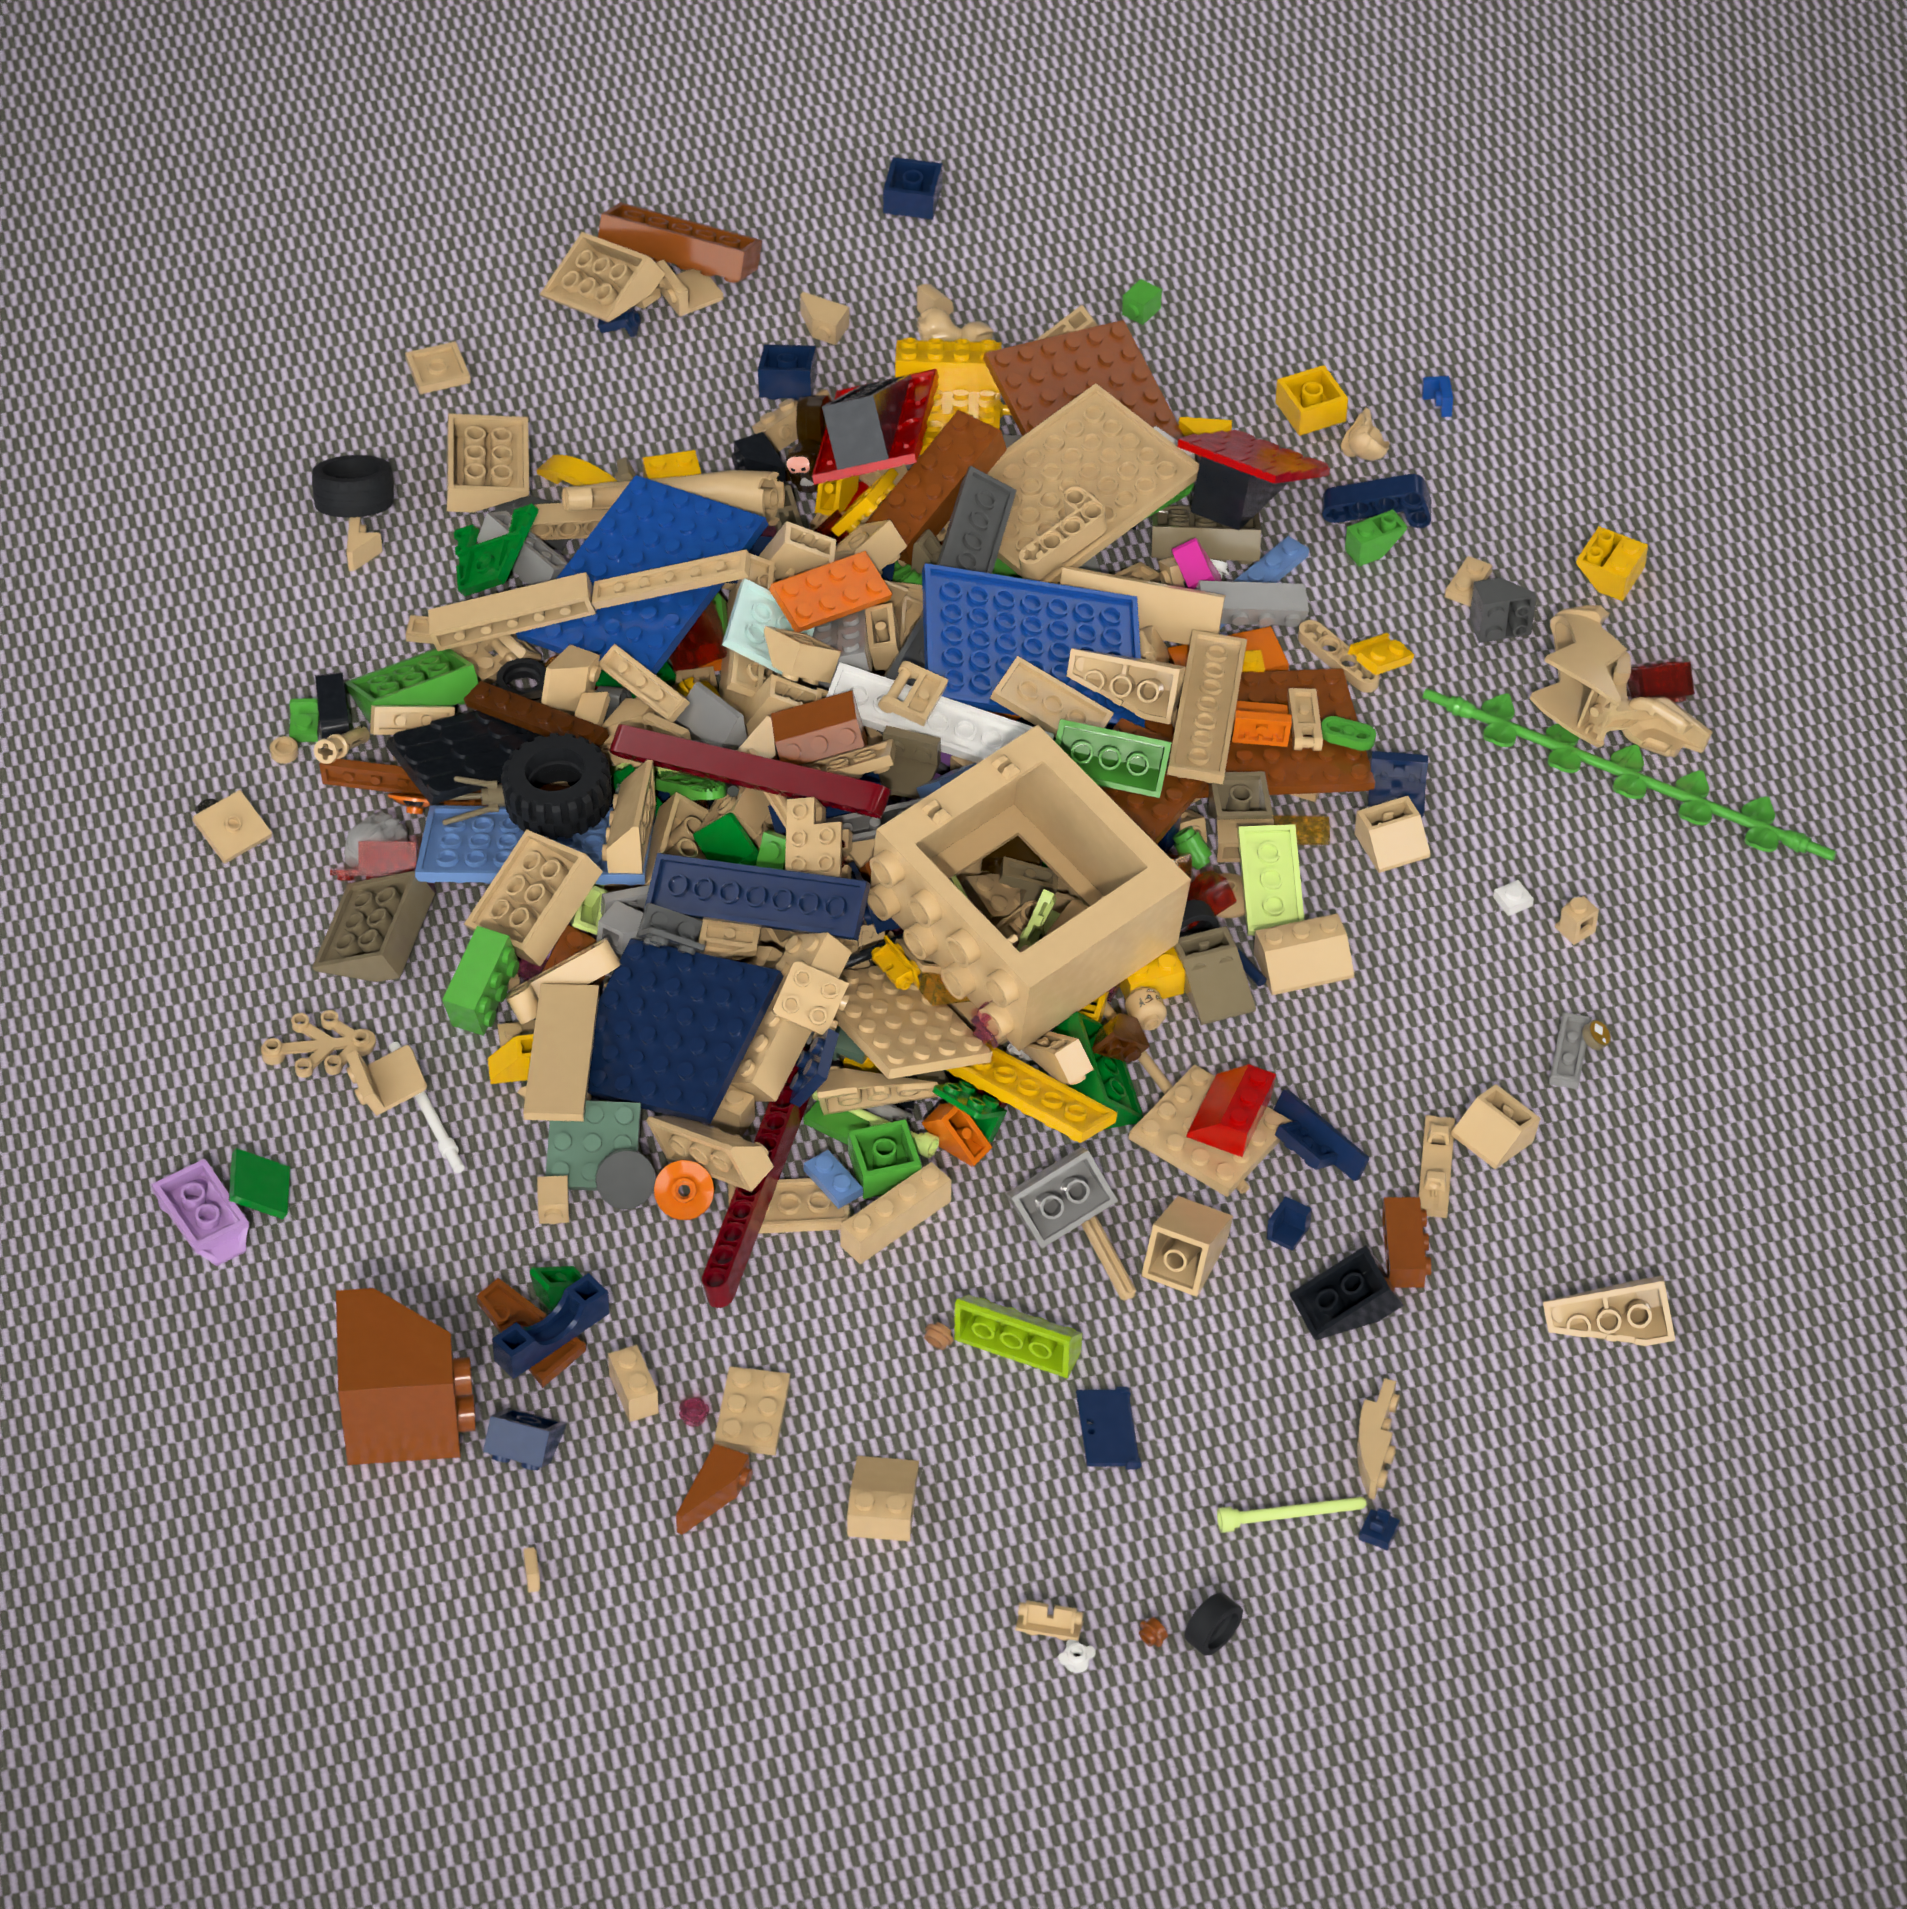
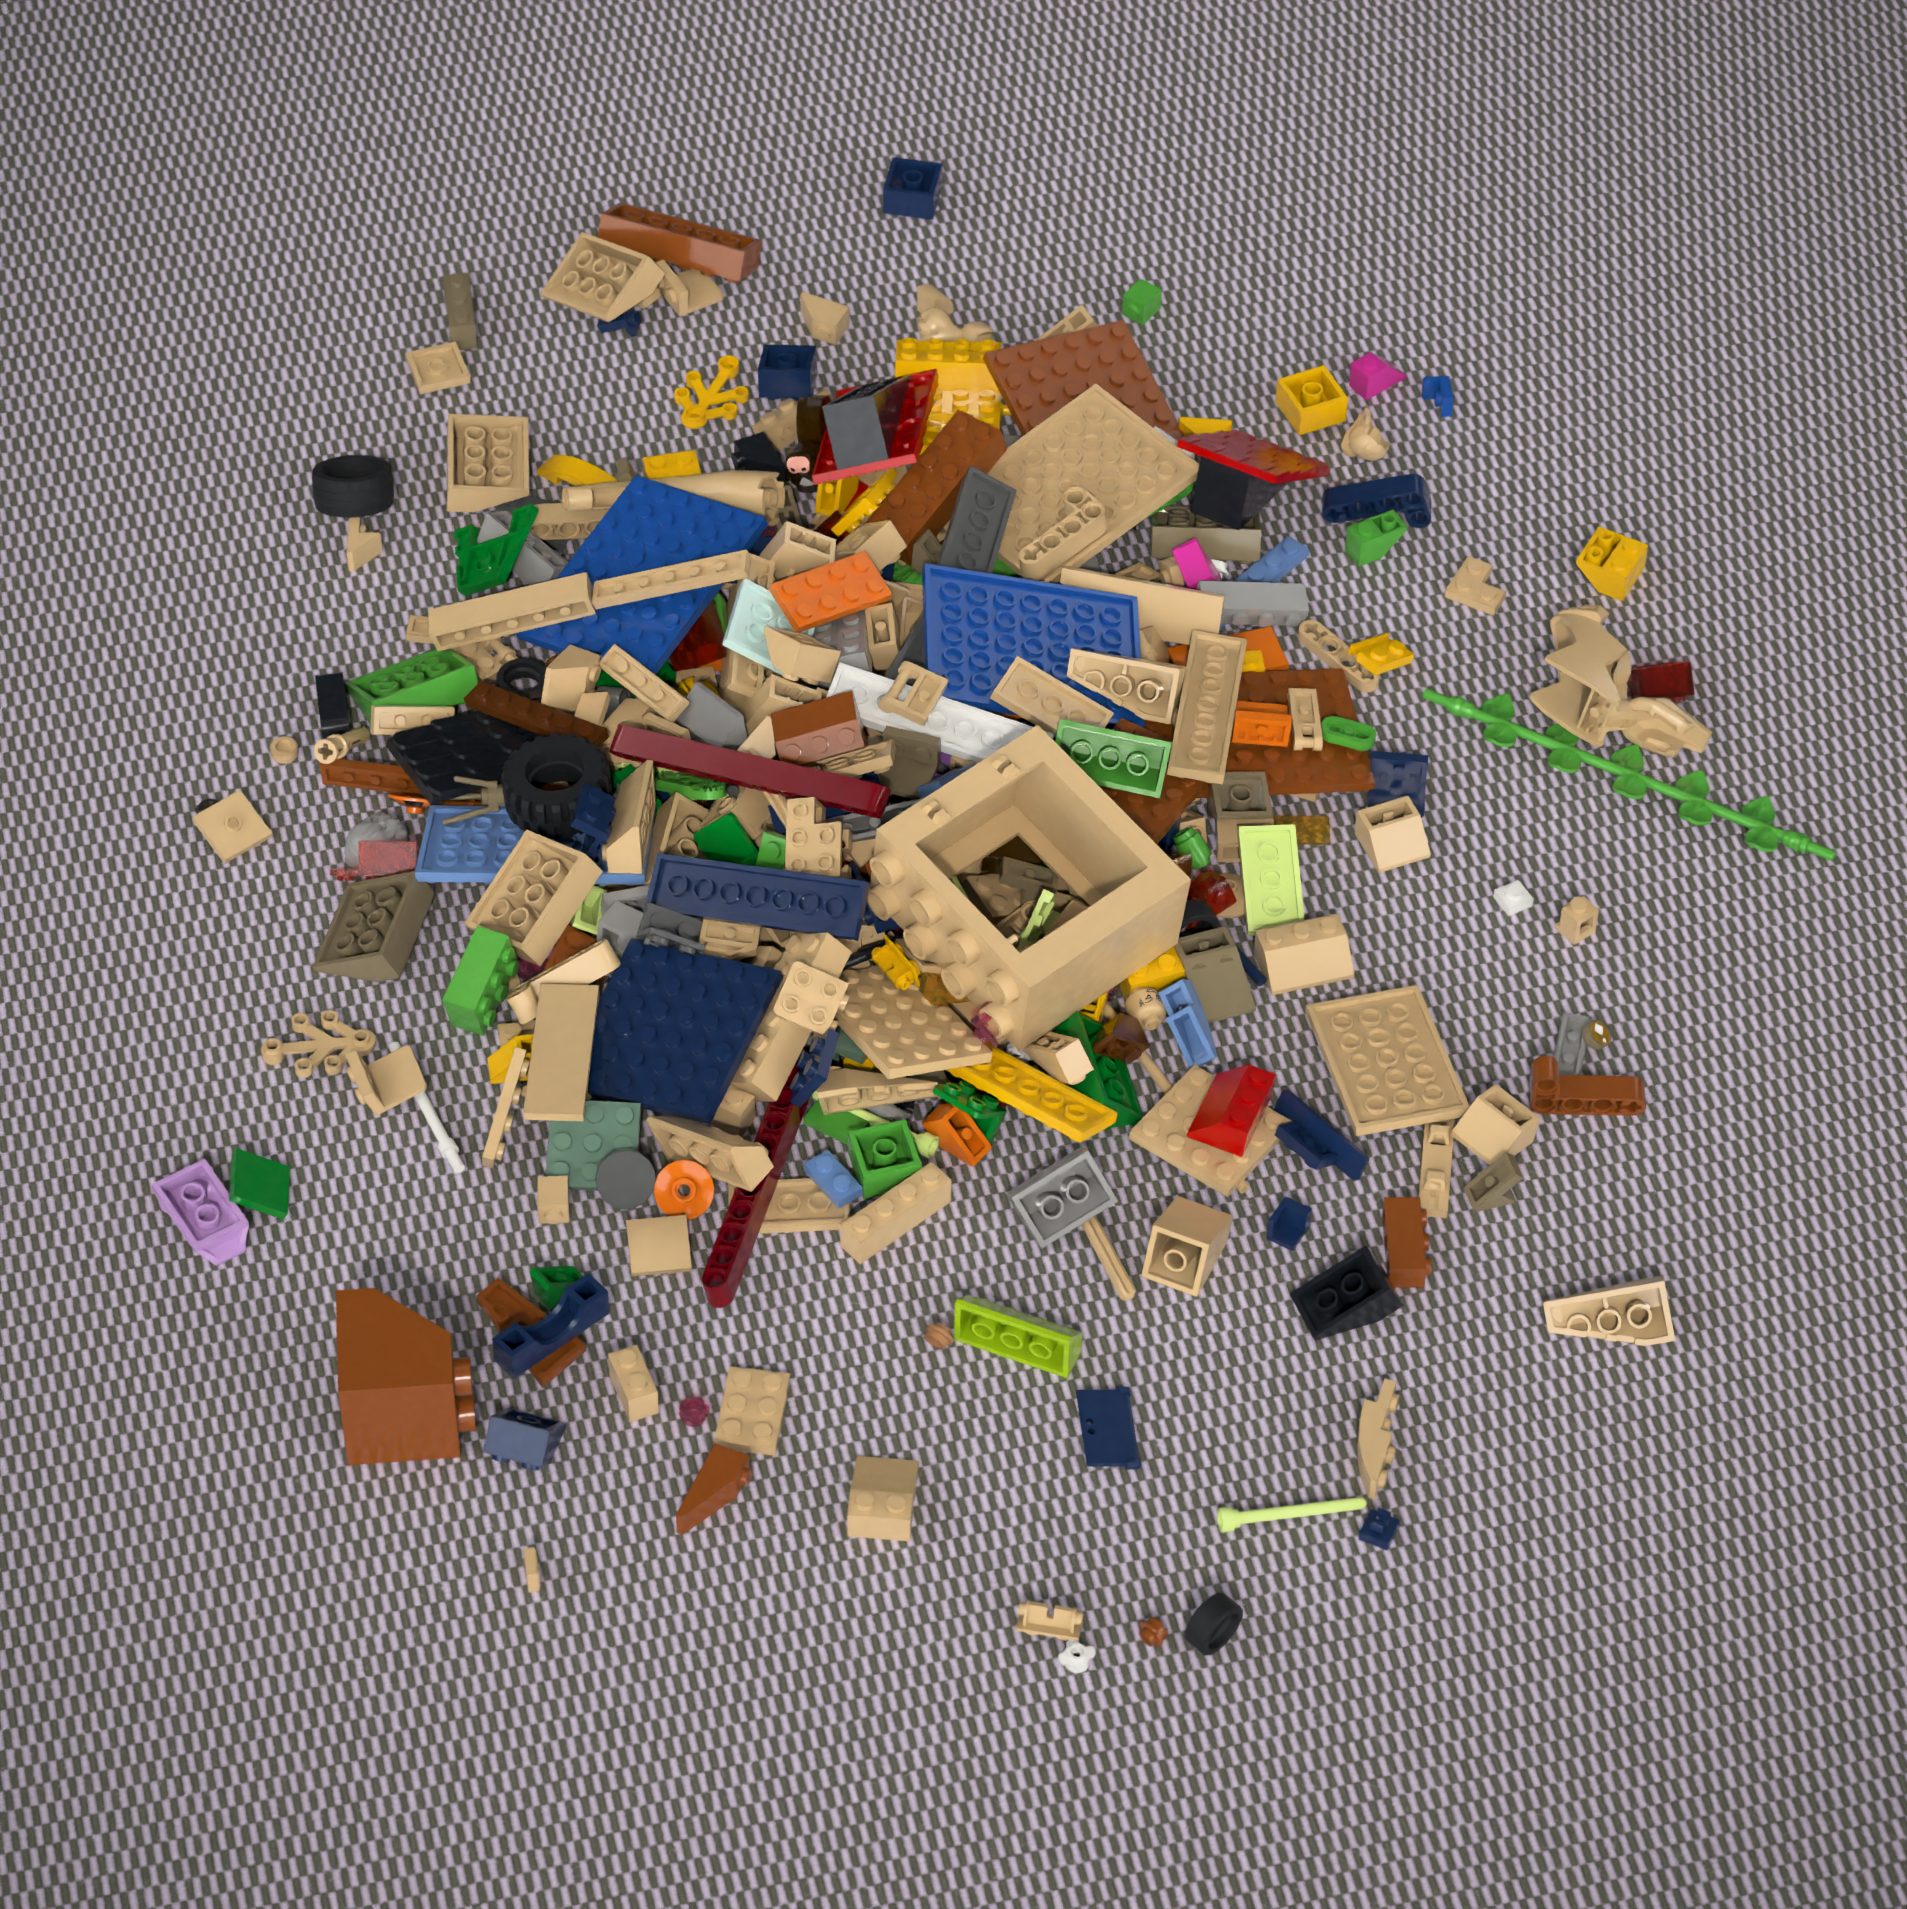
(304, 720): bright green bracket -> none
(460, 310): none -> dark tan brick
(502, 1120): none -> tan plate
(520, 648): tan tile -> none
(593, 816): none -> dark blue bracket
(658, 1245): none -> tan slope
(697, 415): none -> yellow plant
(1188, 1022): none -> medium blue slope
(1373, 375): none -> dark pink slope
(1387, 1060): none -> tan plate
(1494, 1184): none -> dark tan slope
(1501, 610): dark grey slope -> none
(1583, 1093): none -> dark orange beam

